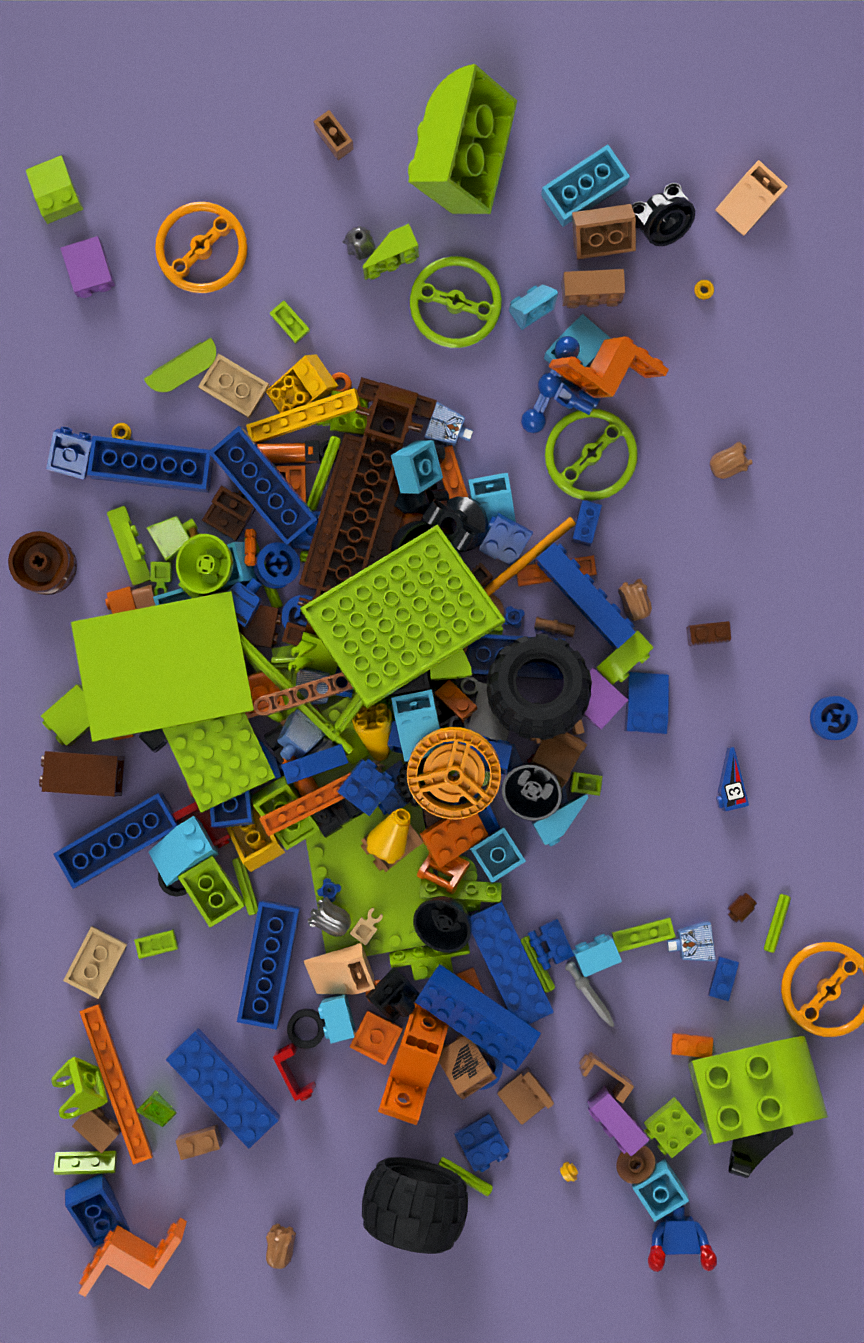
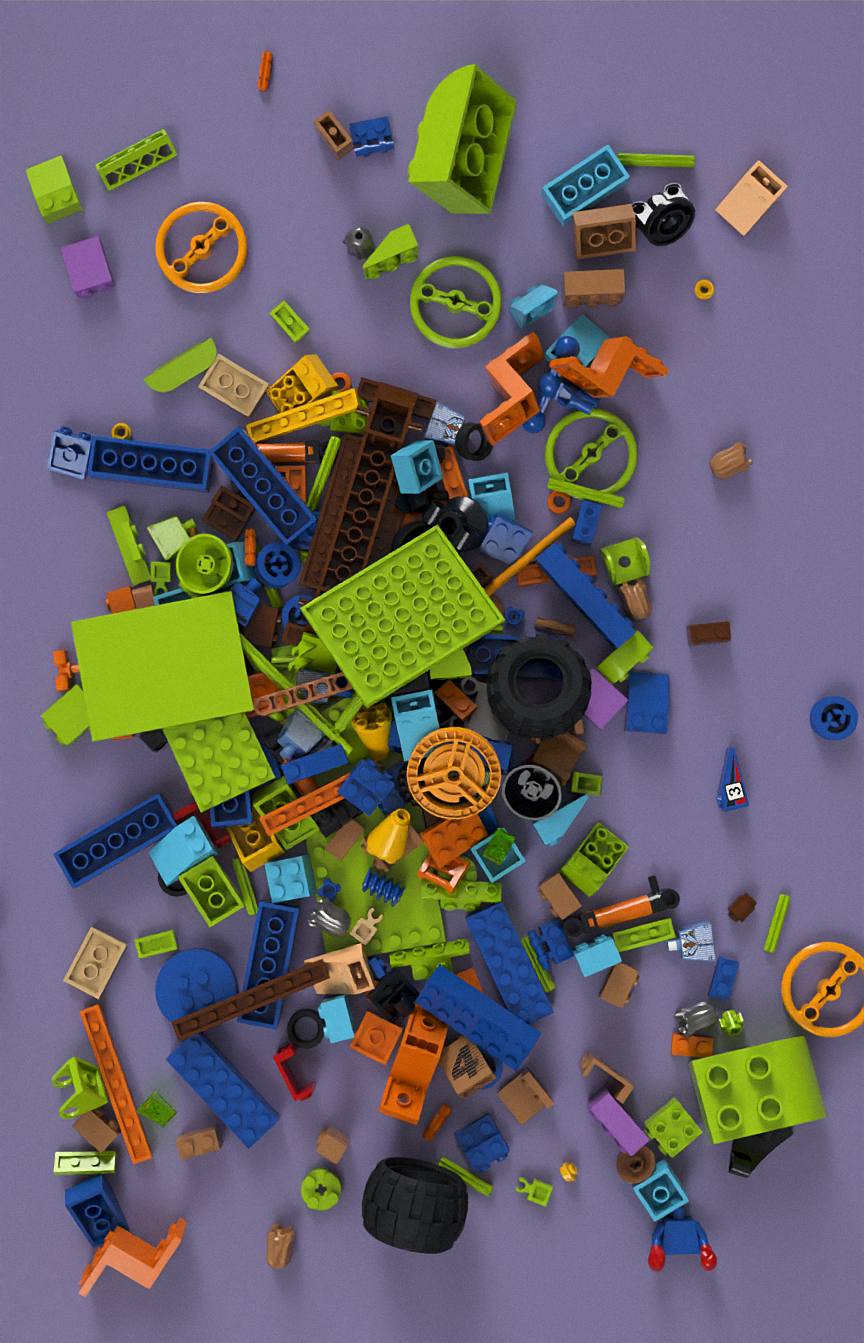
(42, 563): reddish brown piece -> none
(65, 670): none -> orange bar
(82, 773): reddish brown brick -> none
(135, 152): none -> lime fence
(193, 982): none -> blue brick
(250, 999): none -> reddish brown plate
(265, 70): none -> orange axle
(290, 878): none -> medium azure brick
(311, 1182): none -> lime plate
(332, 1144): none -> medium nougat brick
(344, 839): none -> medium nougat tile
(371, 131): none -> blue plate
(378, 966): none -> blue plate
(382, 887): none -> blue piece
(437, 1122): none -> orange axle
(443, 924): black piece -> none
(461, 442): none -> black tyre
(498, 846): none -> clear neon green slope
(518, 396): none -> orange bracket
(537, 1191): none -> lime plate
(558, 510): none -> orange piece
(559, 896): none -> medium nougat brick
(583, 984): light grey sword -> none
(586, 493): none -> lime axle
(593, 859): none -> lime slope
(594, 920): none -> piece
(618, 984): none -> medium nougat brick
(636, 553): none -> lime hose
(656, 160): none -> lime axle
(696, 1018): none -> flat silver piece
(731, 1022): none -> lime gear

